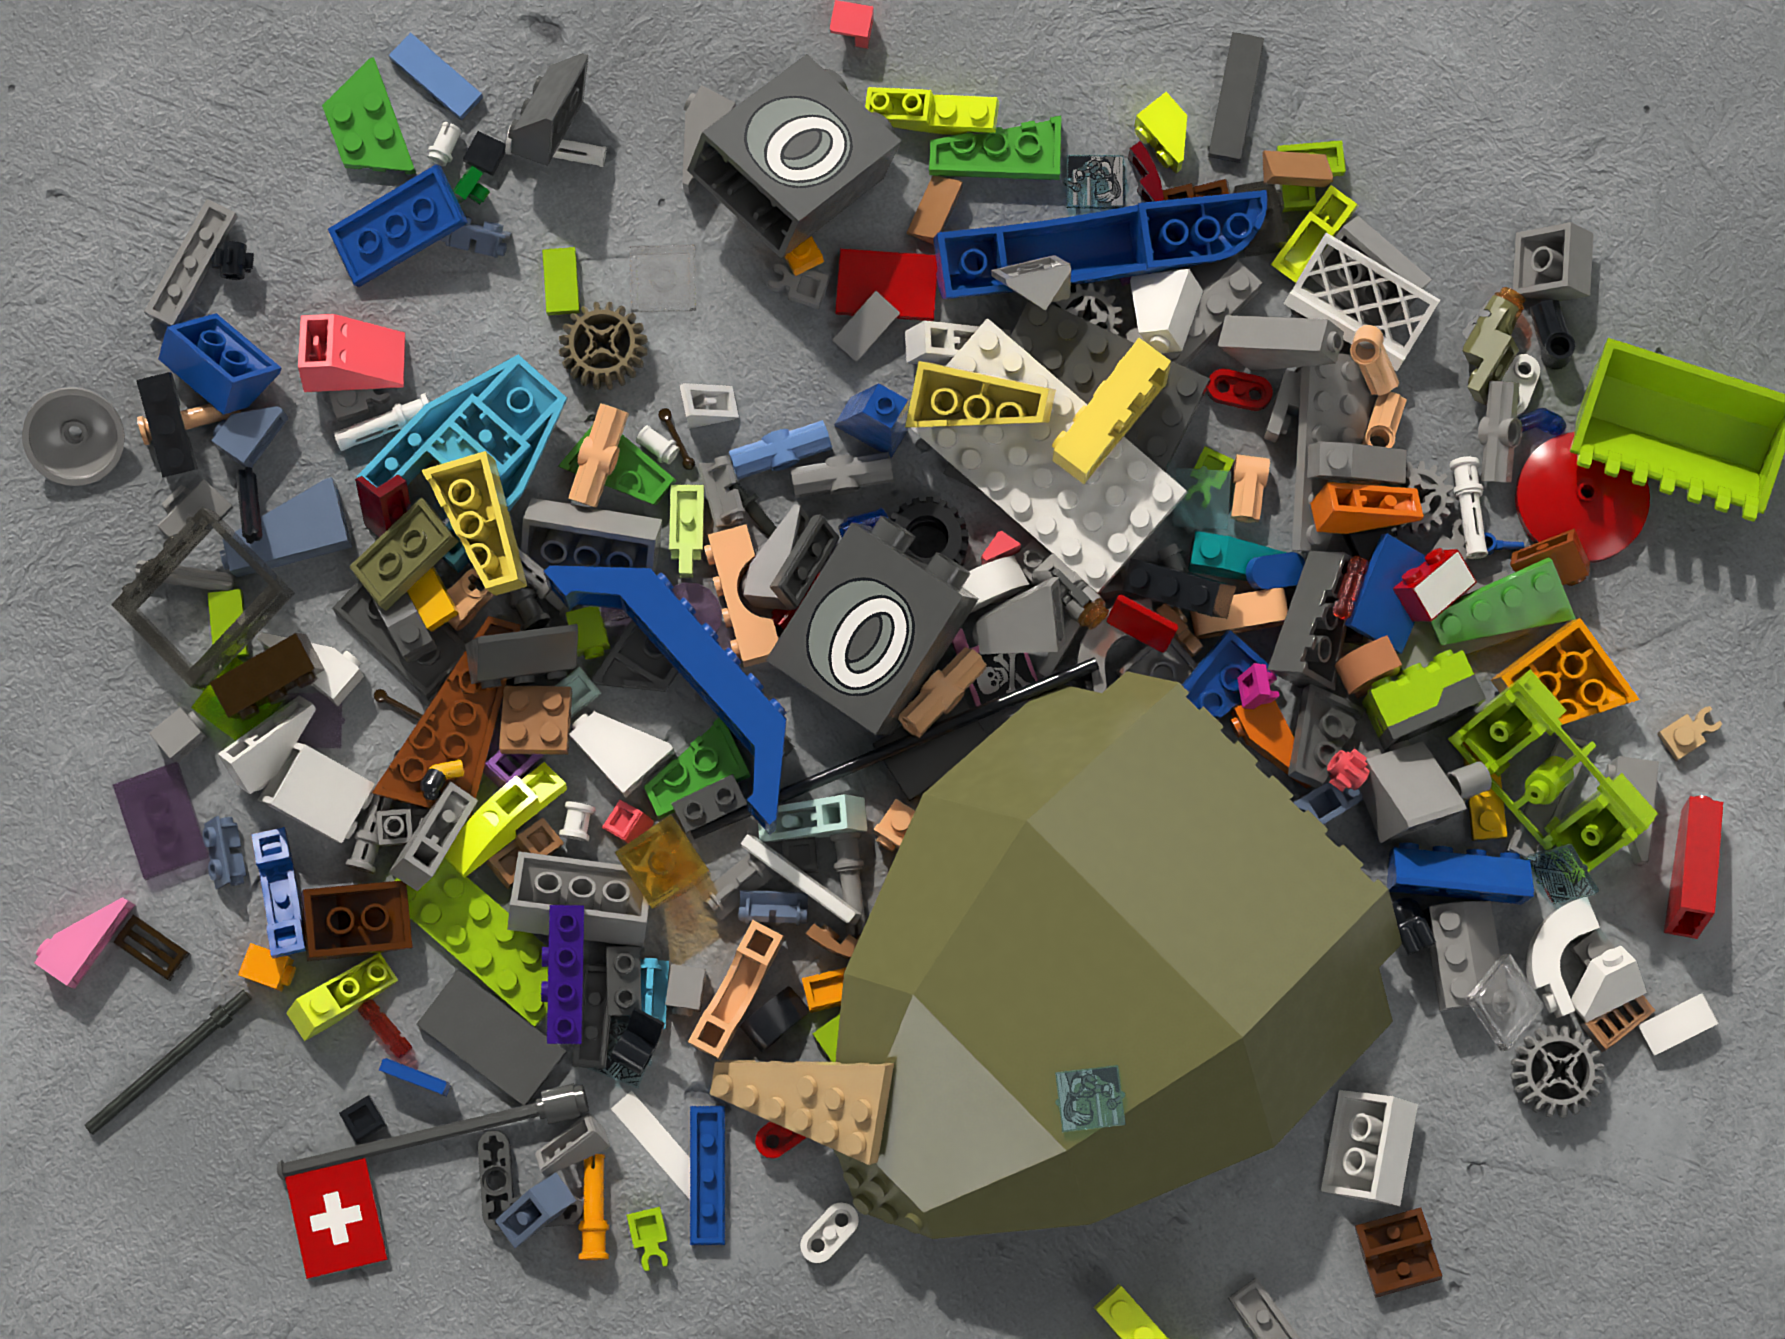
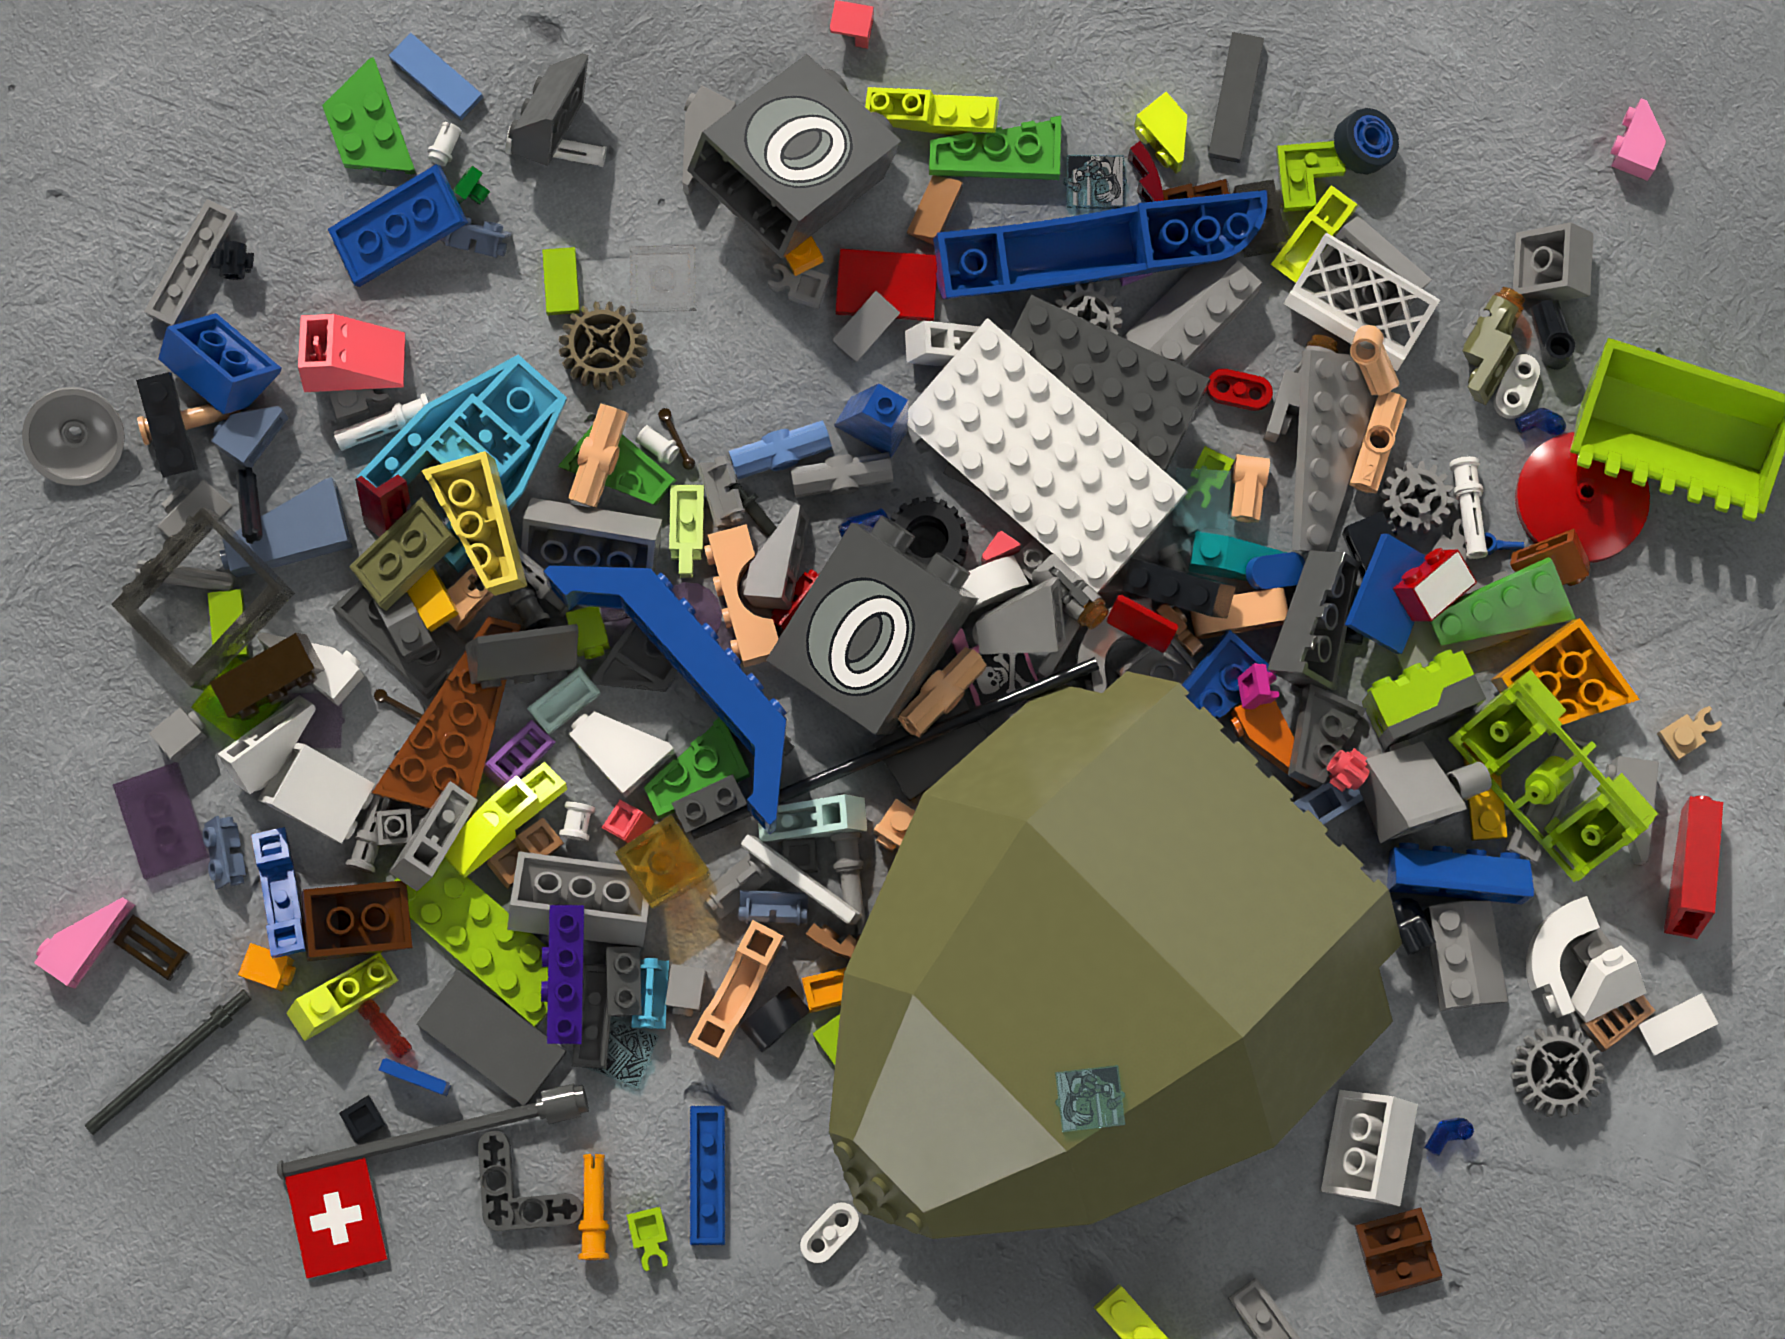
(436, 776): arm -> none
(485, 153): black tile -> none
(535, 720): medium nougat plate -> none
(535, 1210): sand blue slope -> none
(573, 1145): light grey slope -> none
(638, 1041): black panel -> none
(655, 1140): white sticker -> none
(708, 404): white slope -> none
(787, 1140): red plate -> none
(804, 562): dark grey tile -> none
(819, 1100): tan wing -> none
(969, 398): light yellow wedge -> none
(1038, 280): light grey slope -> none
(1111, 411): light yellow wedge -> none
(1165, 307): white slope -> none
(1280, 341): light grey slope -> none
(1296, 169): medium nougat slope -> none
(1350, 587): clear red axle -> none
(1356, 462): light grey slope -> none
(1361, 507): orange slope -> none
(1366, 141): none -> black wheel
(1368, 665): nougat brick -> none
(1446, 1131): none -> clear blue arm
(1500, 431): light grey piece -> none
(1505, 1002): clear tile -> none
(1562, 874): clear light blue piece -> none
(1641, 143): none -> bright pink slope

